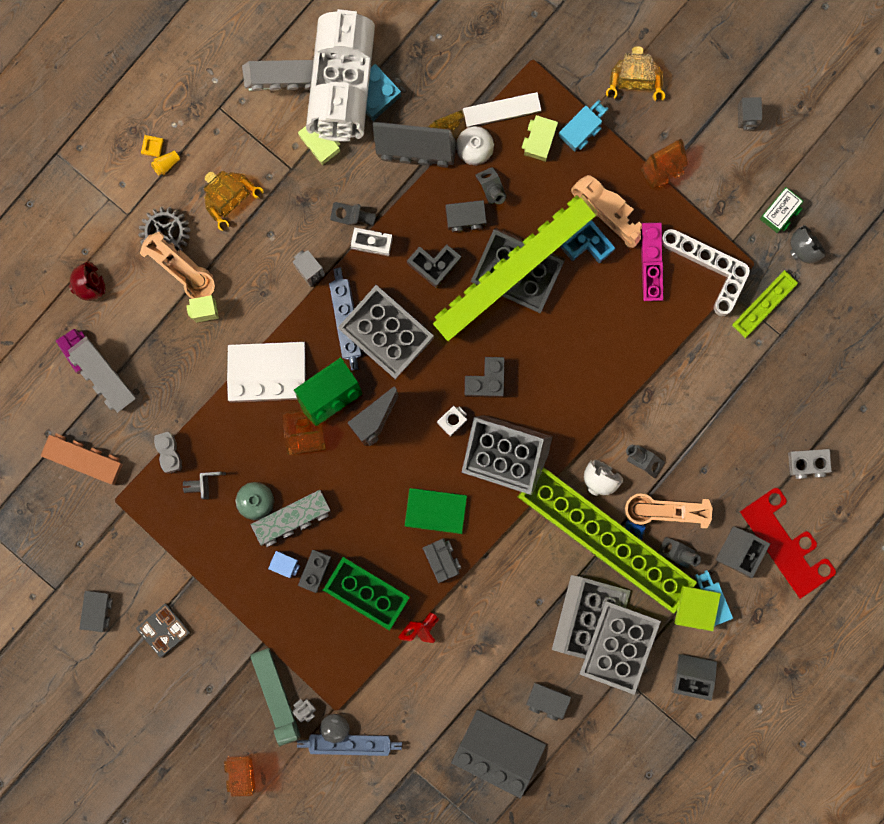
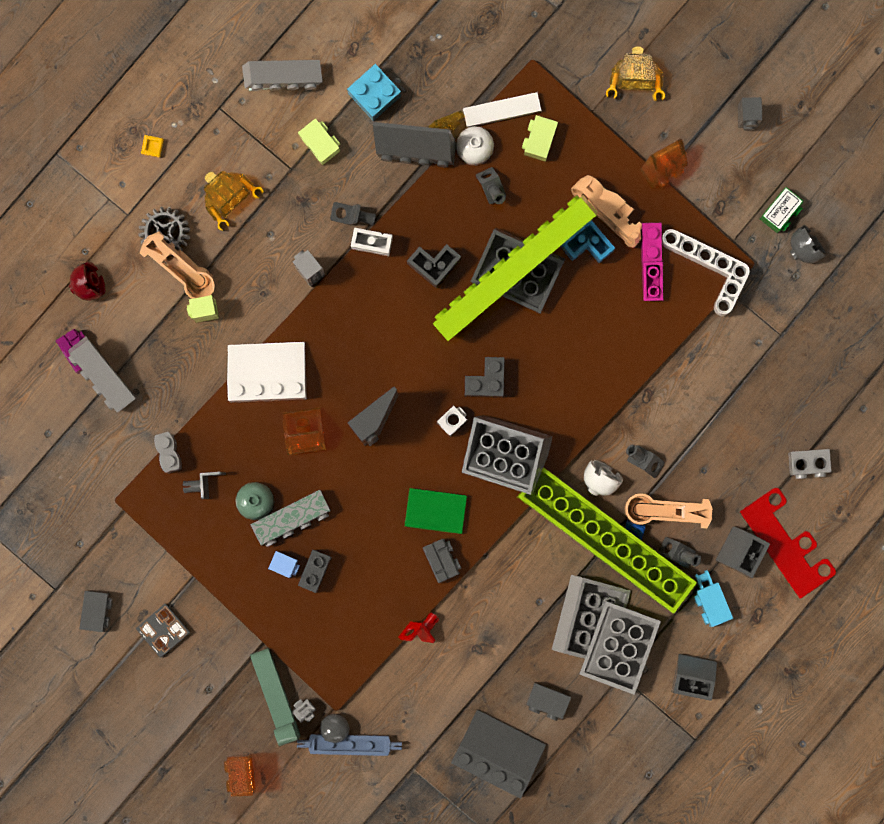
(81, 459): nougat brick -> none
(164, 163): yellow cone -> none
(327, 392): green slope -> none
(340, 75): white cylinder -> none
(343, 306): sand blue plate -> none
(366, 593): green brick -> none
(386, 332): light grey slope -> none
(466, 216): dark grey brick -> none
(583, 126): medium azure brick -> none
(697, 608): lime tile -> none
(764, 304): lime tile -> none

